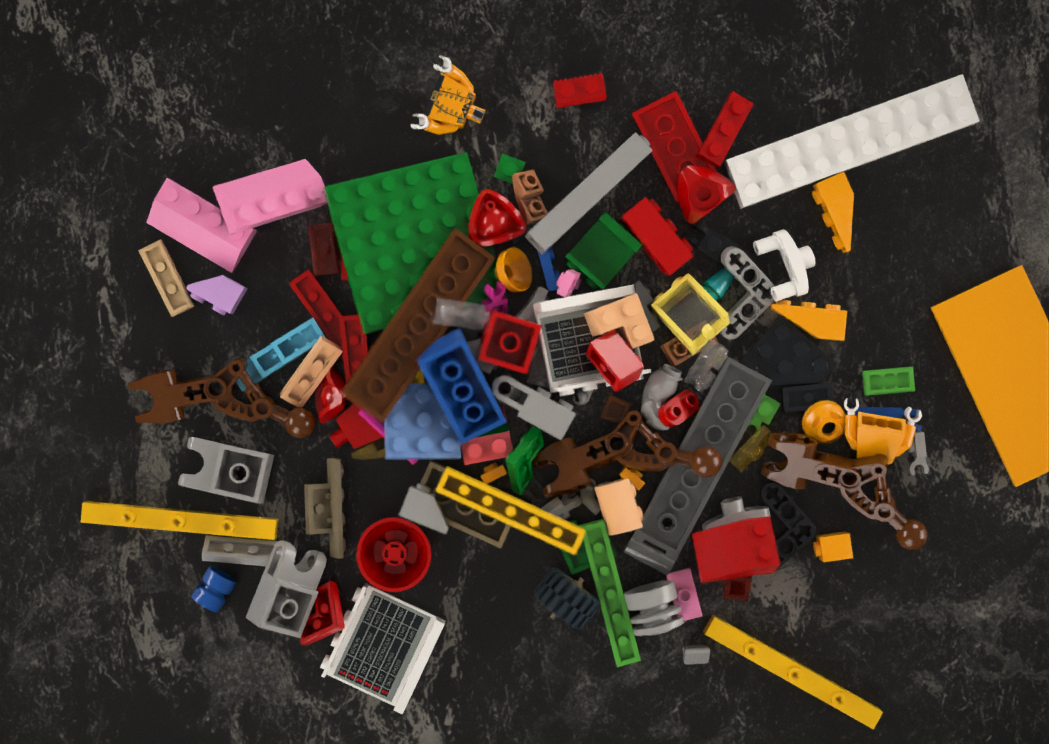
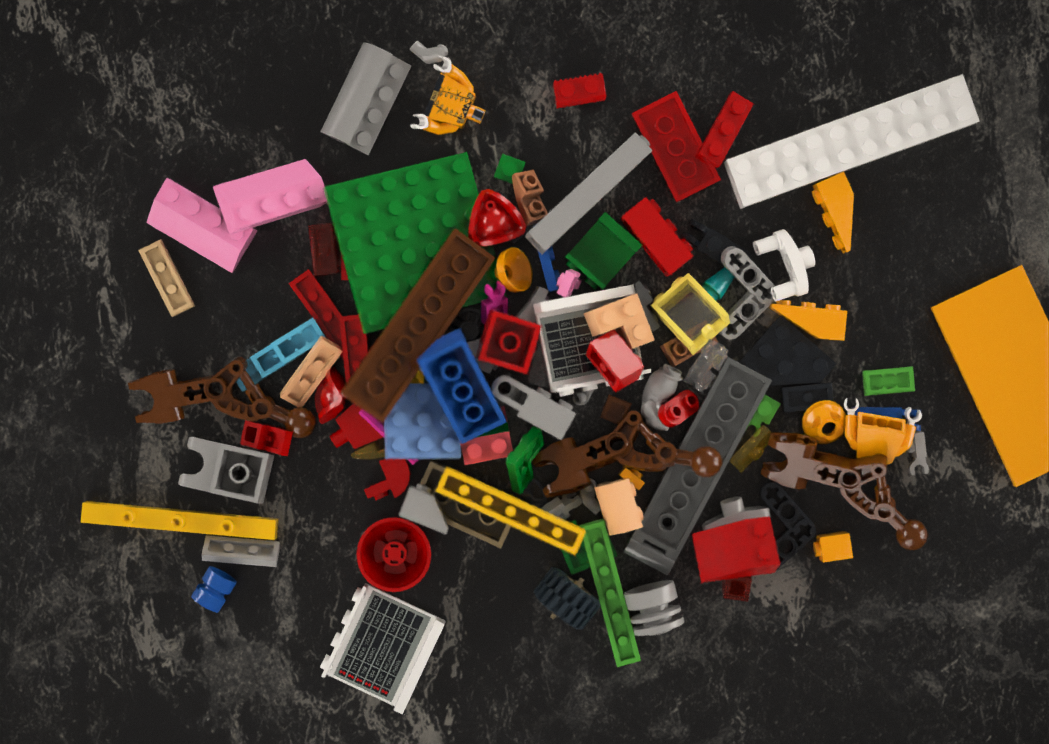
(220, 291): lavender slope -> none
(266, 437): none -> red brick
(287, 590): light grey brick -> none
(324, 508): dark tan bracket -> none
(328, 615): red brick -> none
(366, 98): none -> light grey brick
(397, 479): none -> red brick
(429, 55): none -> light grey arm
(461, 314): clear hinge -> none
(493, 472): light orange plate -> none
(686, 593): bright pink plate -> none
(696, 654): light grey slope -> none
(701, 191): red hat -> none
(793, 672): yellow piece -> none

